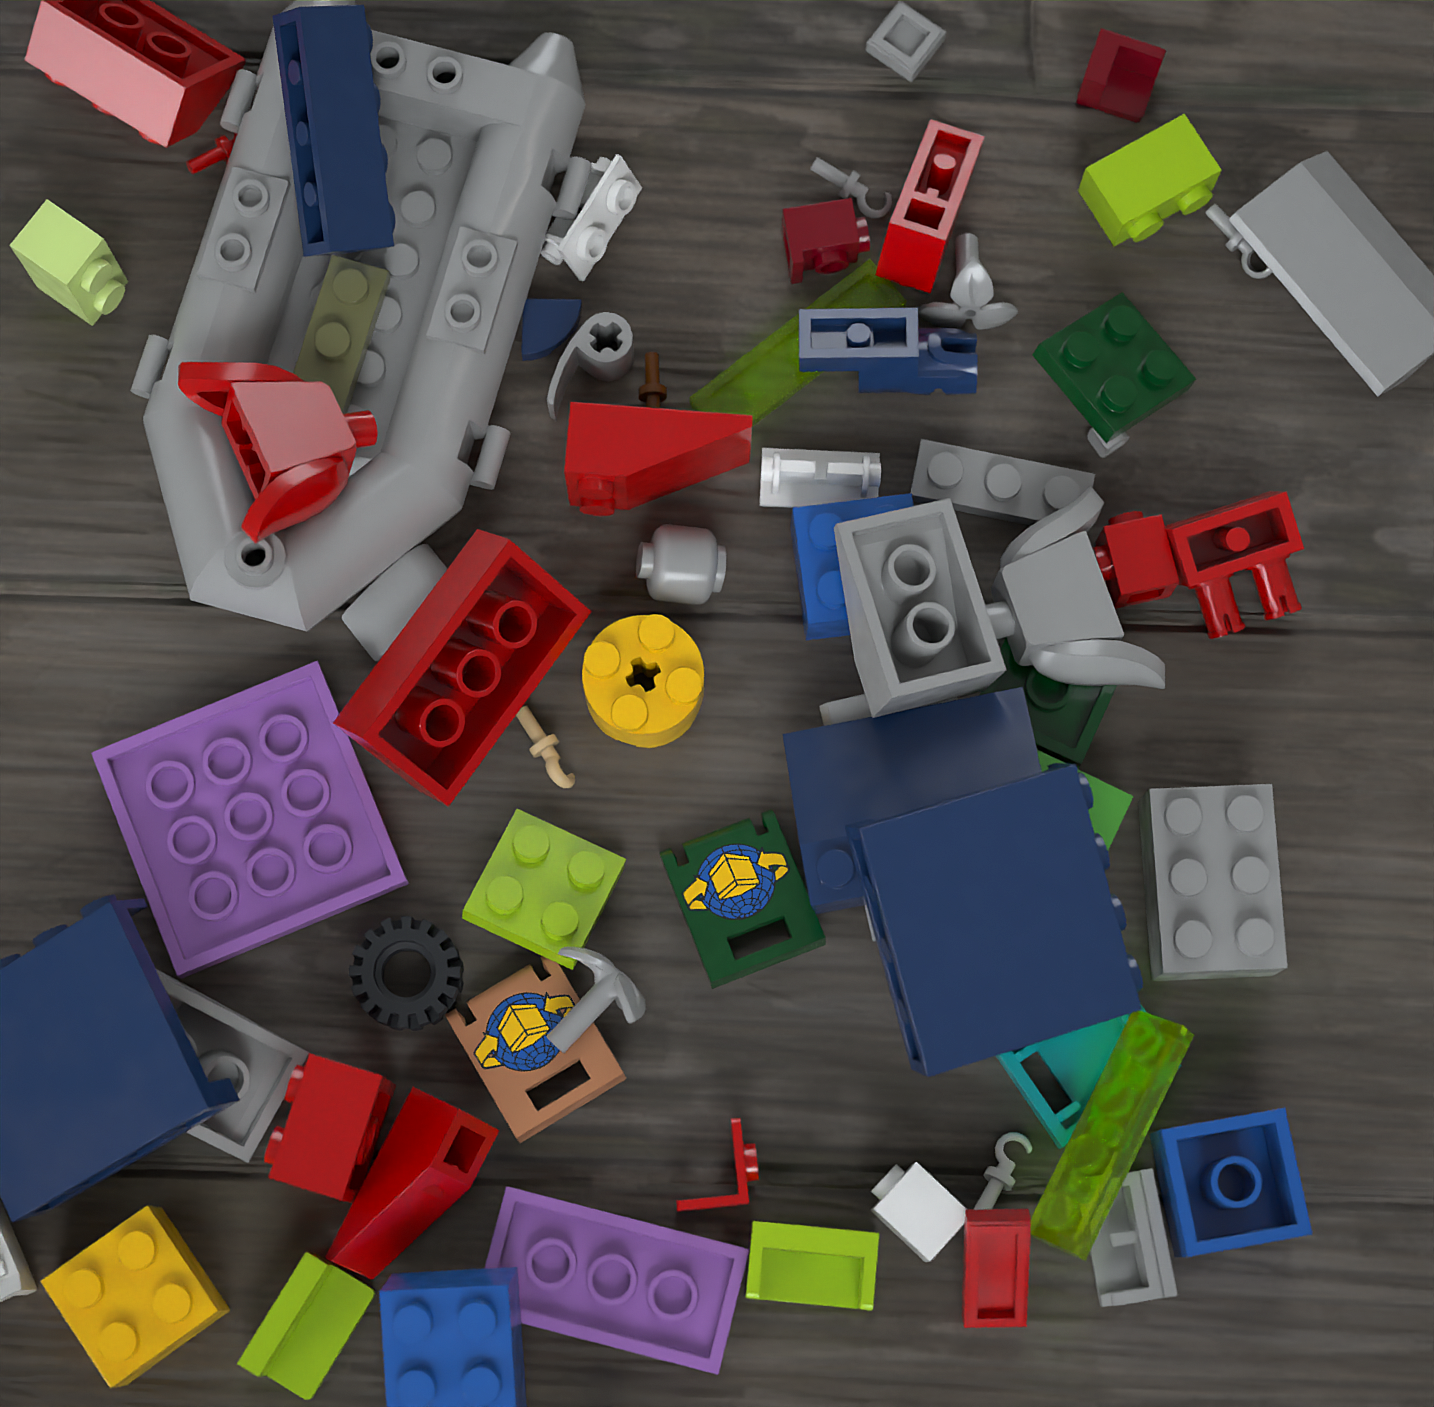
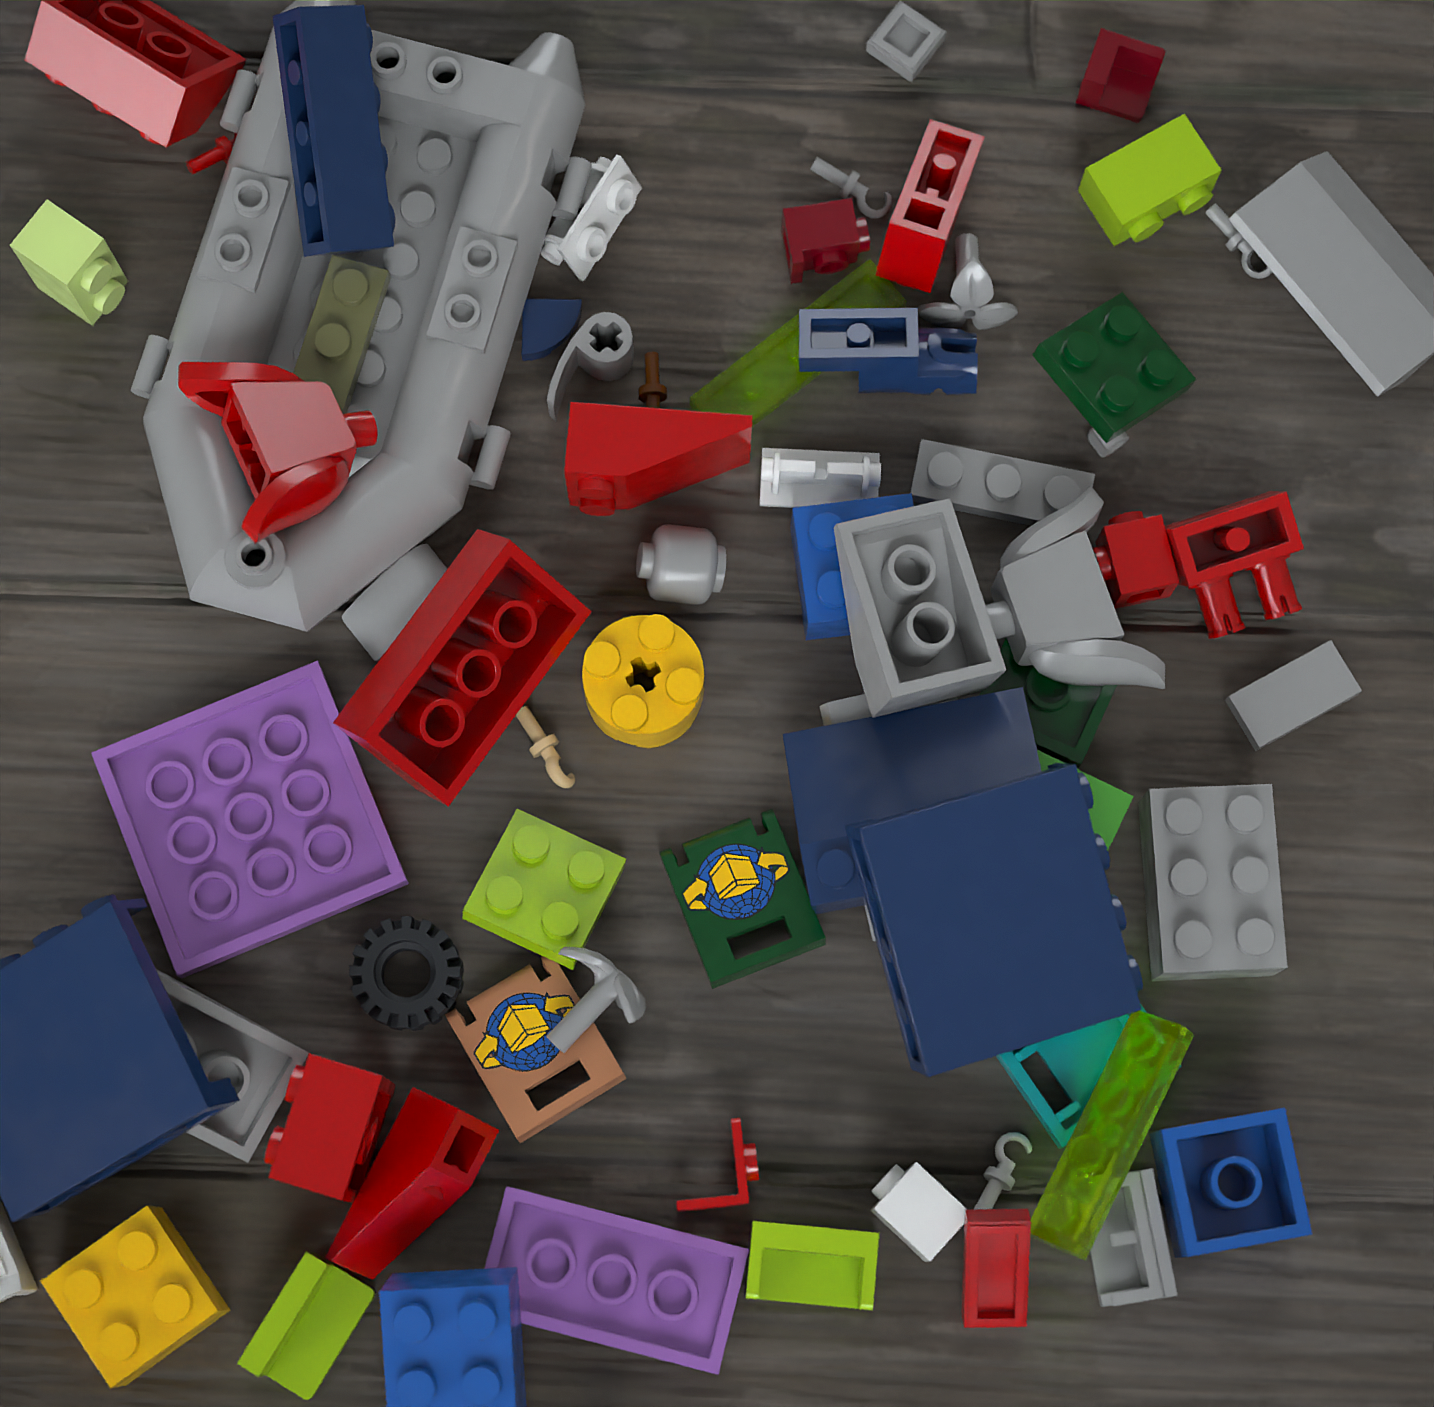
(1293, 695): none -> light grey tile

